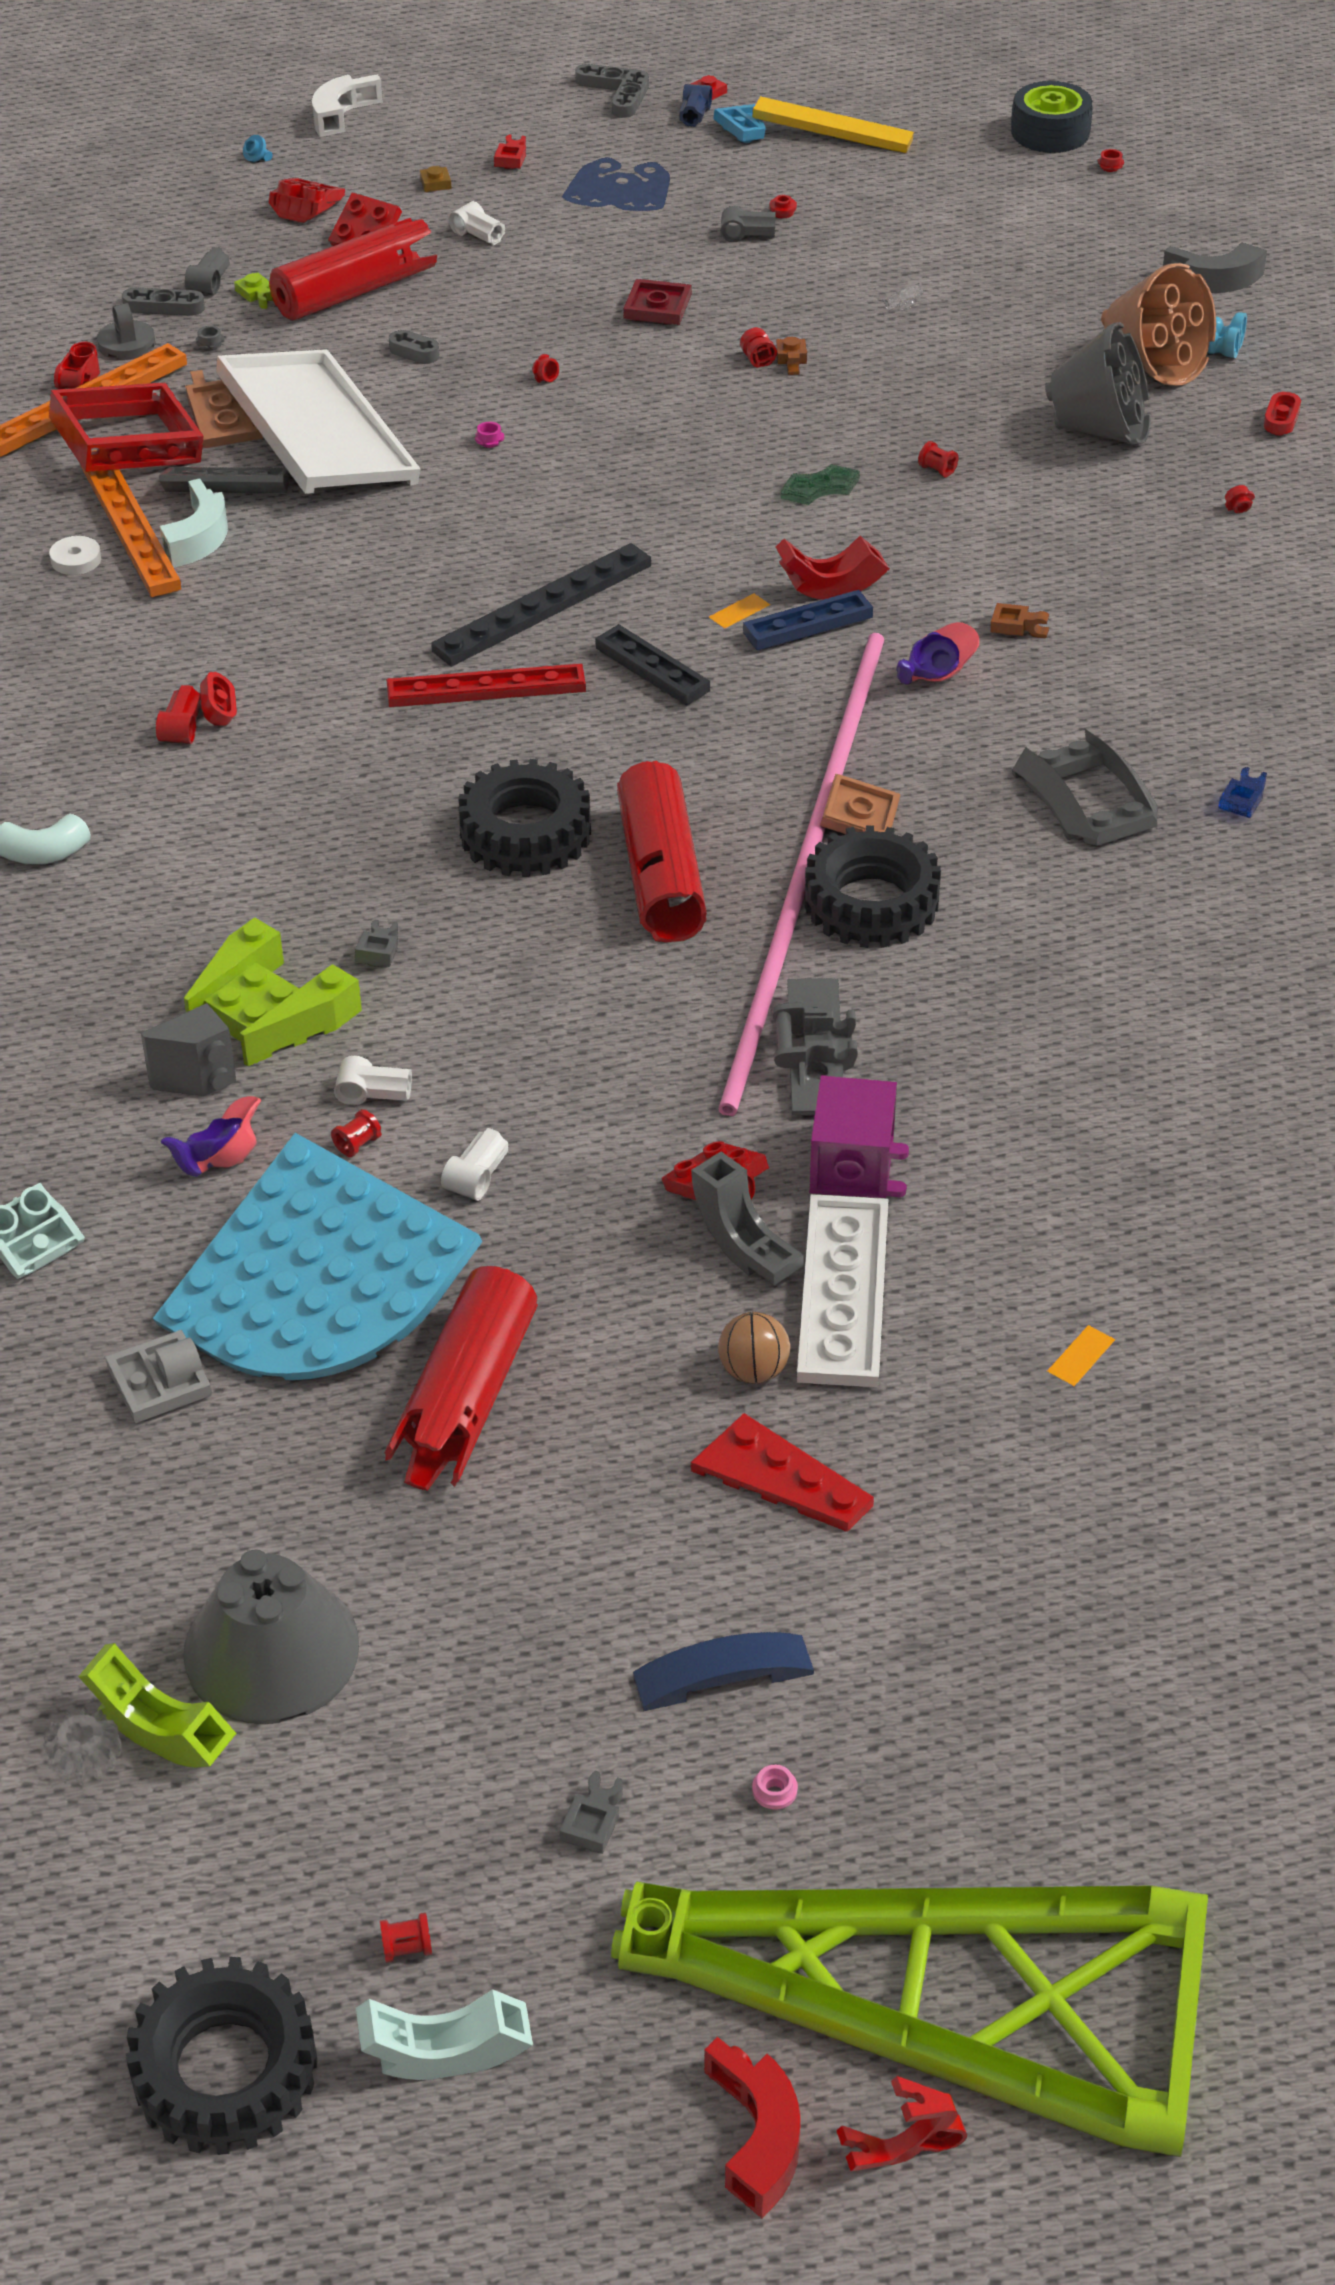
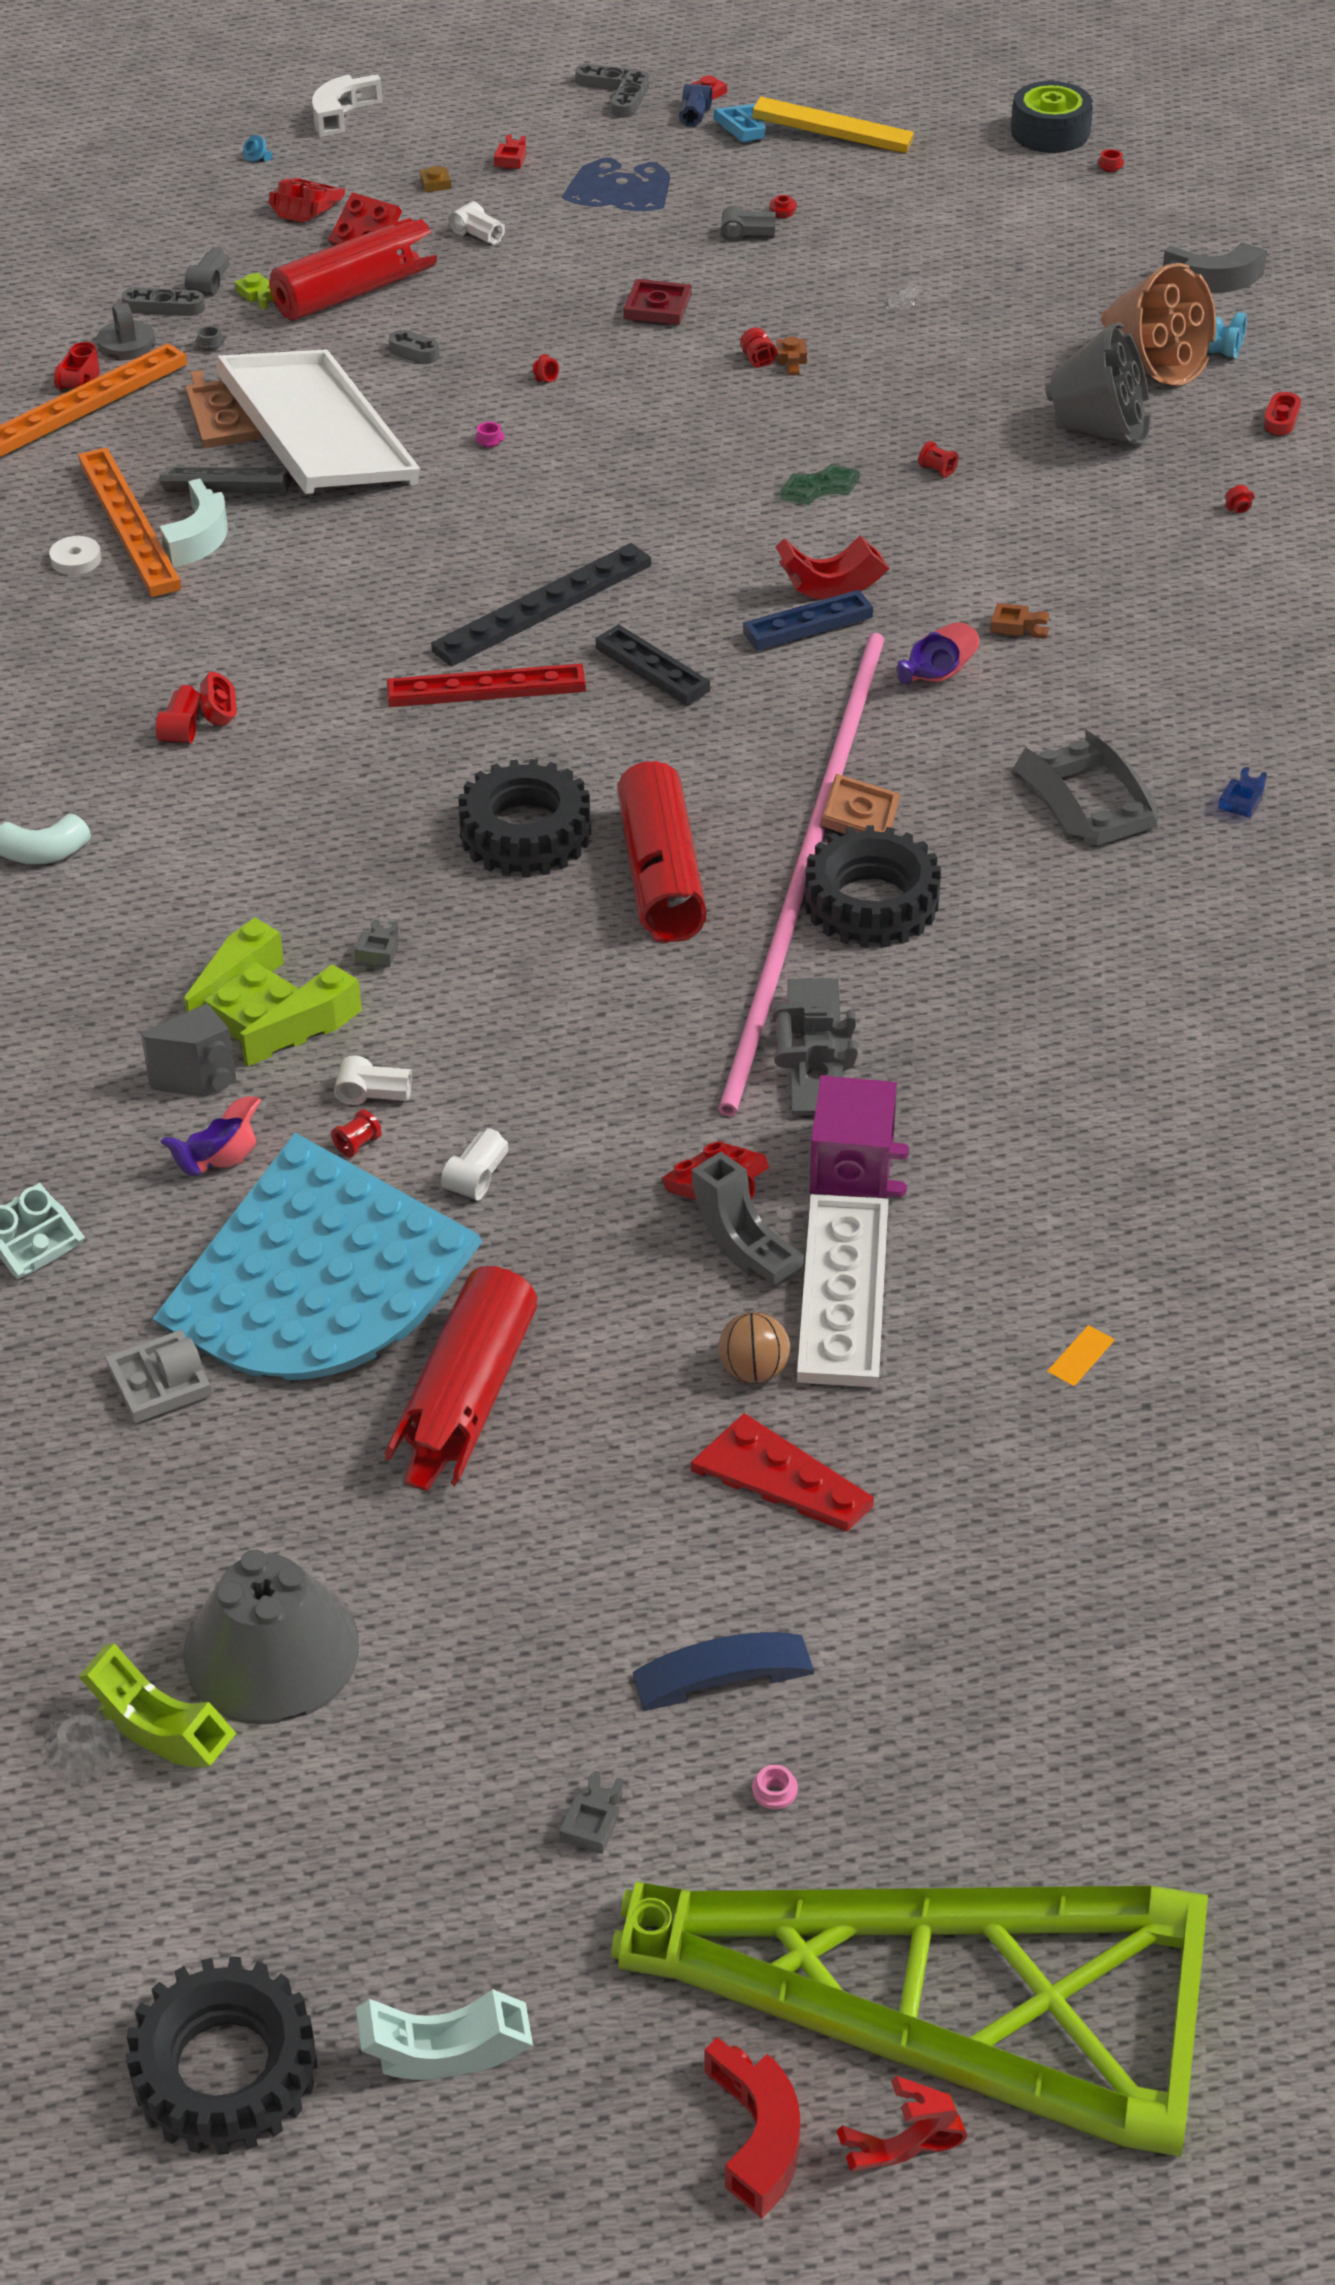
(175, 447): red window -> none
(406, 1946): red bush -> none
(739, 610): light orange sticker -> none

